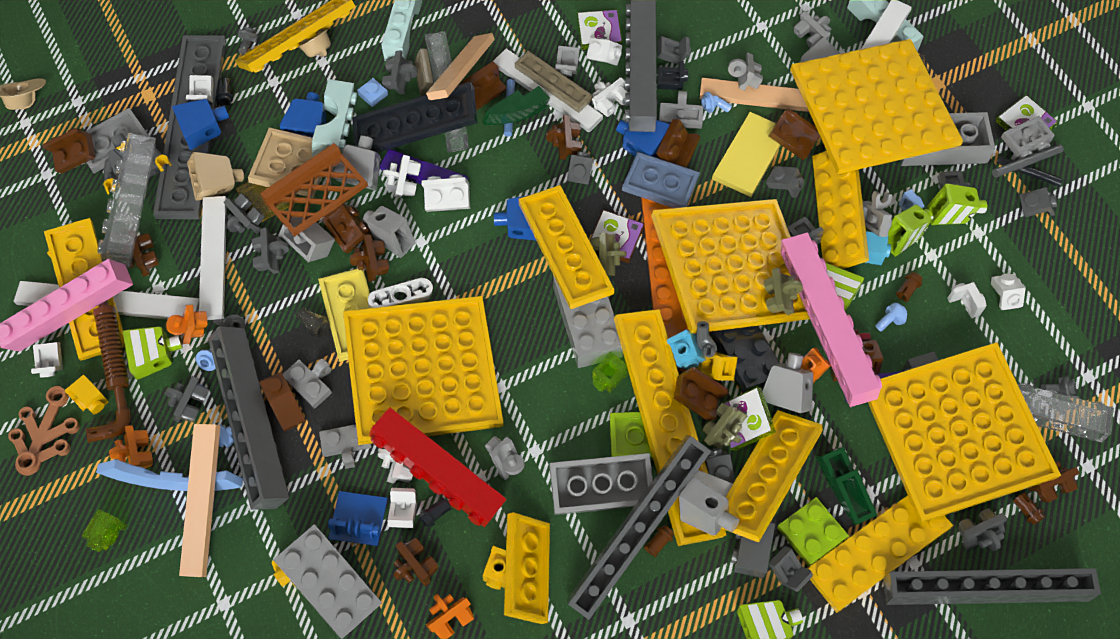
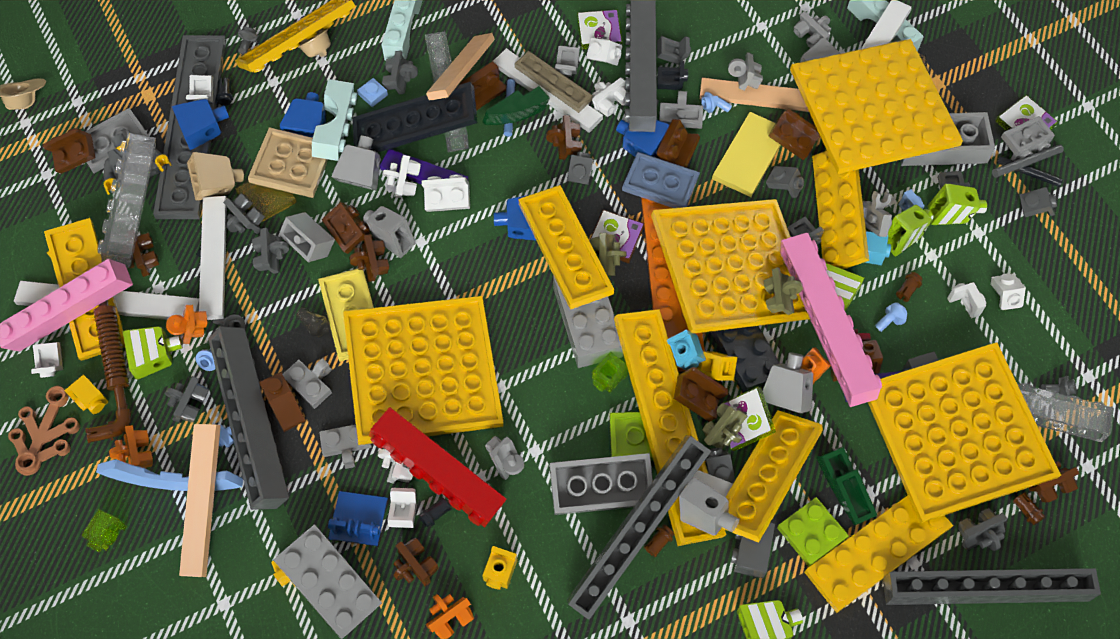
(304, 178): dark orange fence -> none
(405, 287): white beam -> none
(424, 74): dark tan tile -> none
(527, 568): yellow tile -> none
(704, 340): dark grey arm -> none
(789, 570): dark grey bracket -> none

